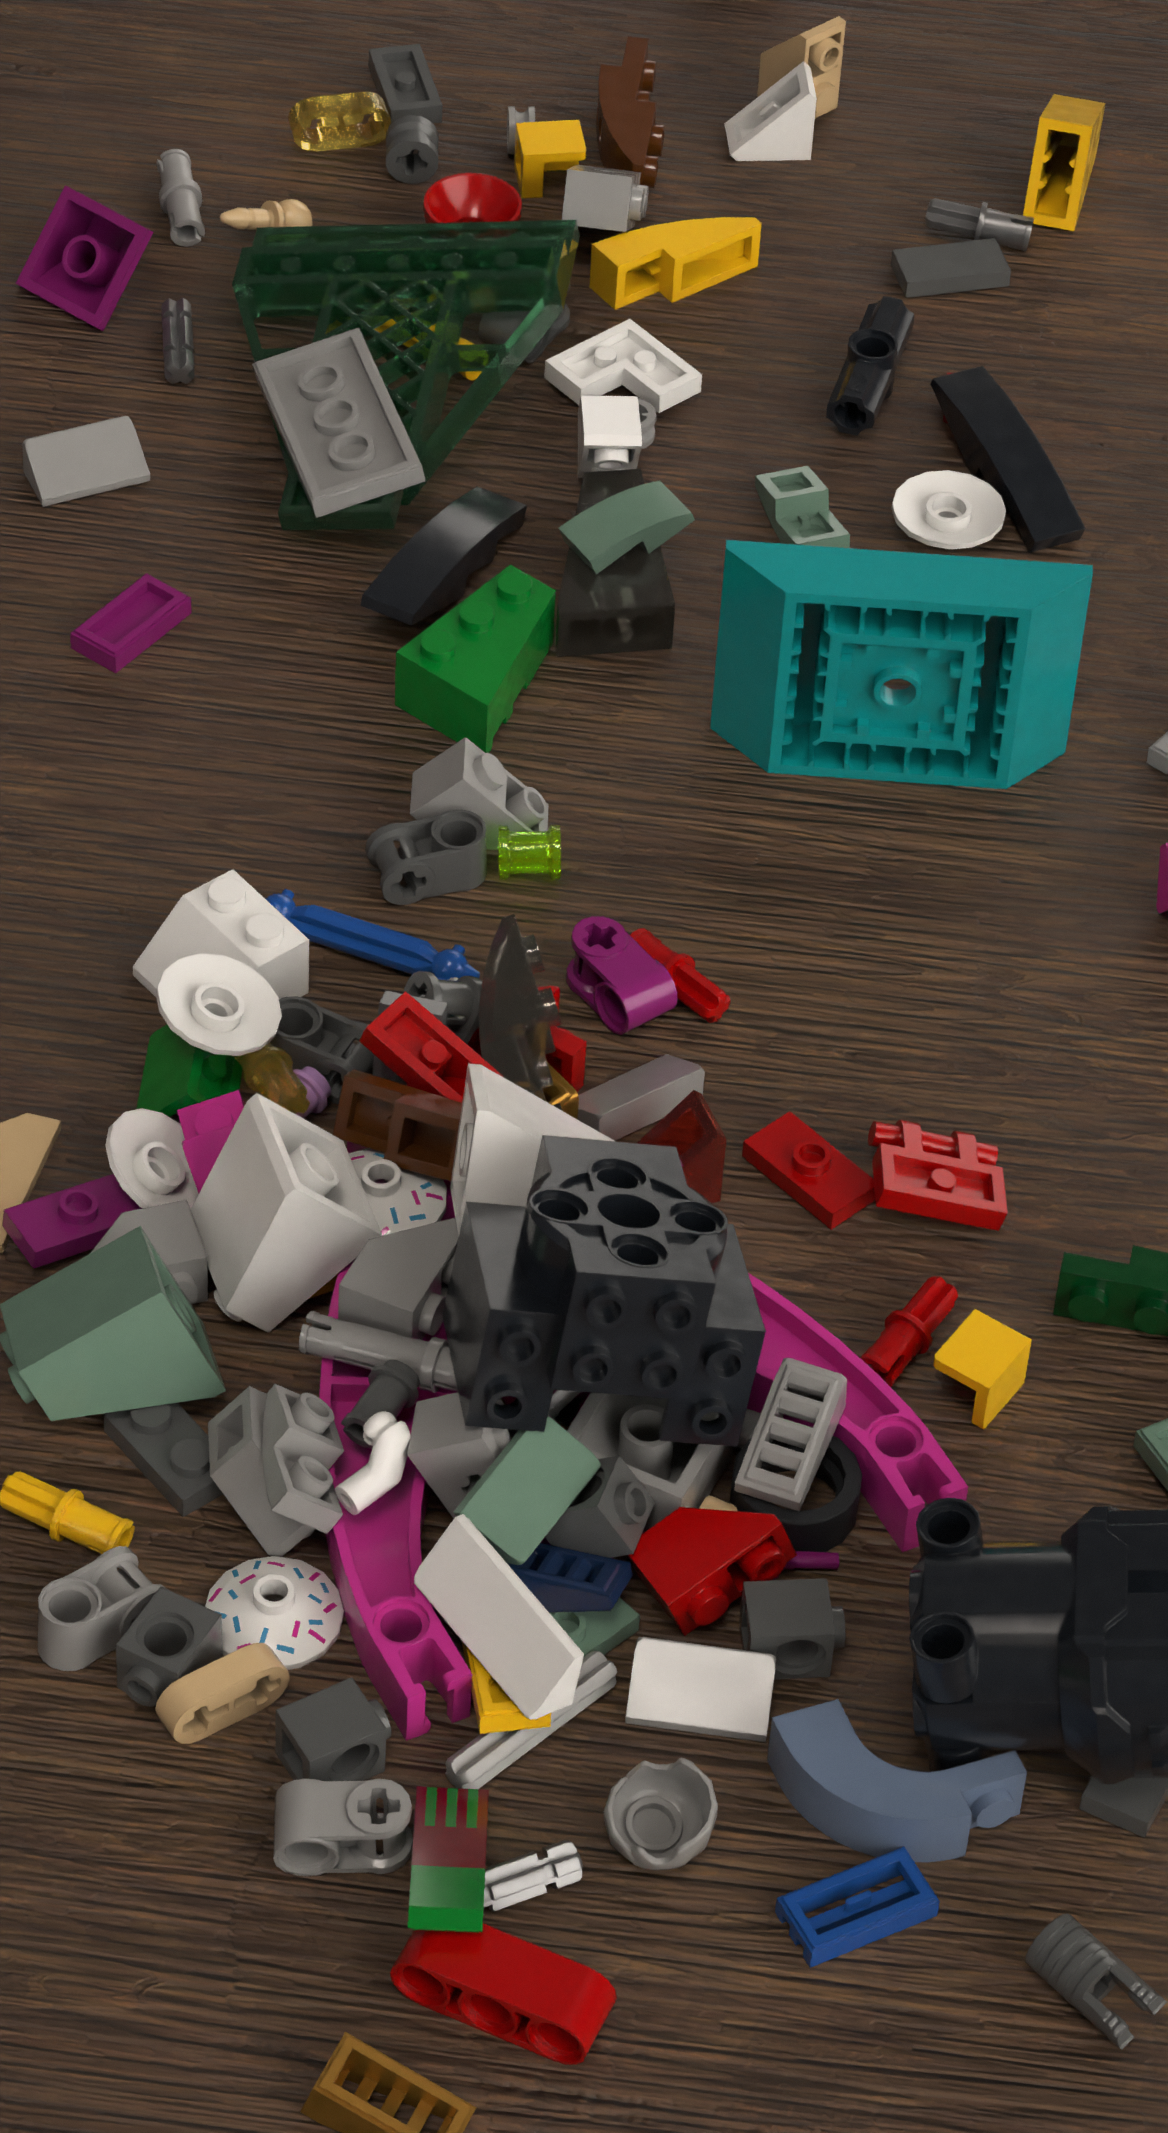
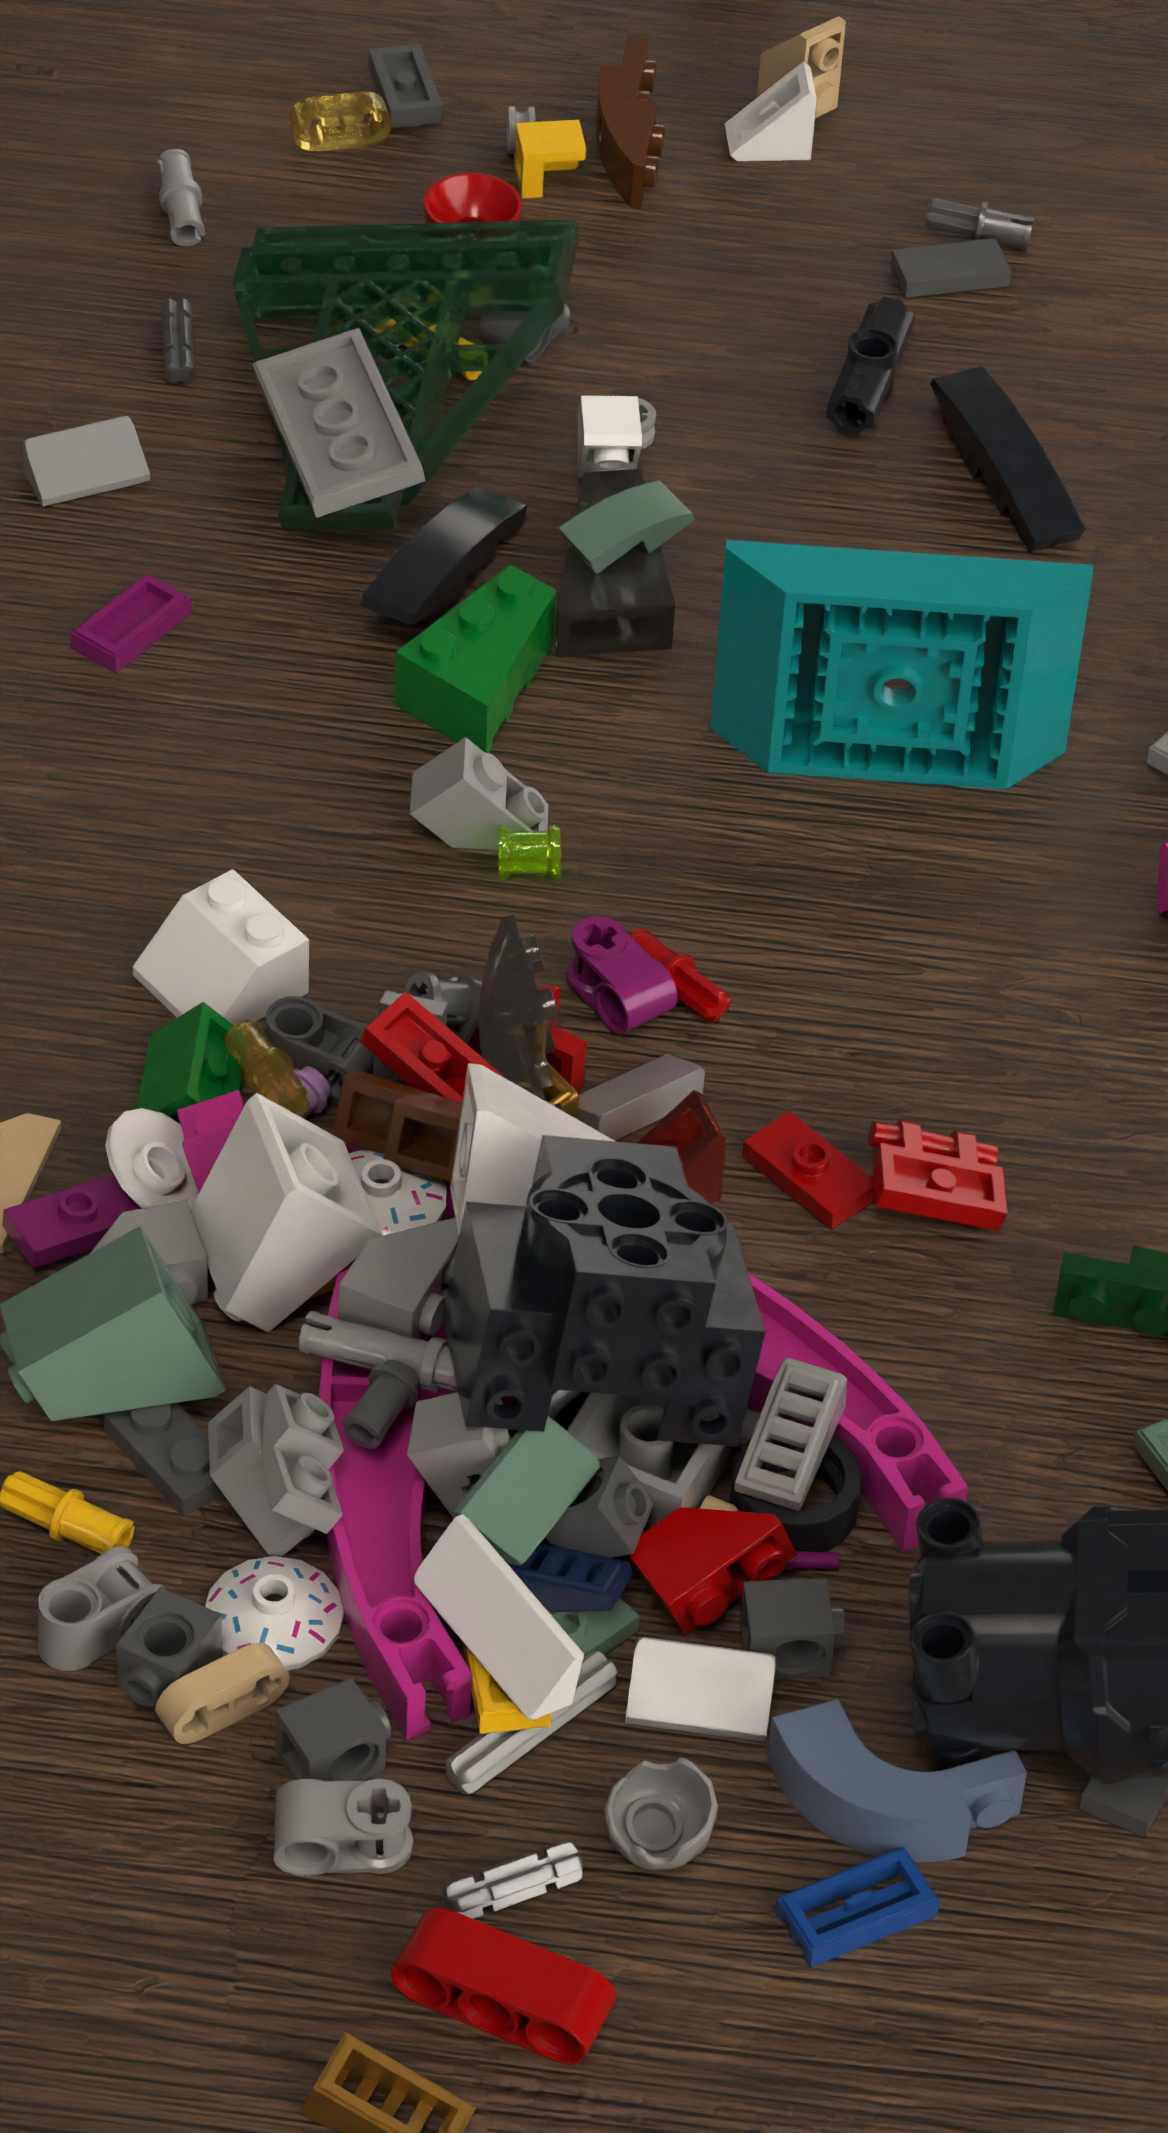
(84, 257): magenta slope -> none
(218, 1004): white dish -> none
(271, 214): tan bar -> none
(371, 940): blue wheel -> none
(385, 1465): white arm -> none
(404, 137): dark grey wheel -> none
(433, 856): dark grey piece -> none
(448, 1859): tile -> none
(604, 198): light grey brick -> none
(626, 358): white plate -> none
(673, 258): yellow slope -> none
(800, 508): sand green slope -> none
(910, 1330): red axle -> none
(948, 509): white dish -> none
(986, 1359): yellow panel -> none
(1063, 161): yellow slope -> none
(1086, 1972): dark grey hinge -> none

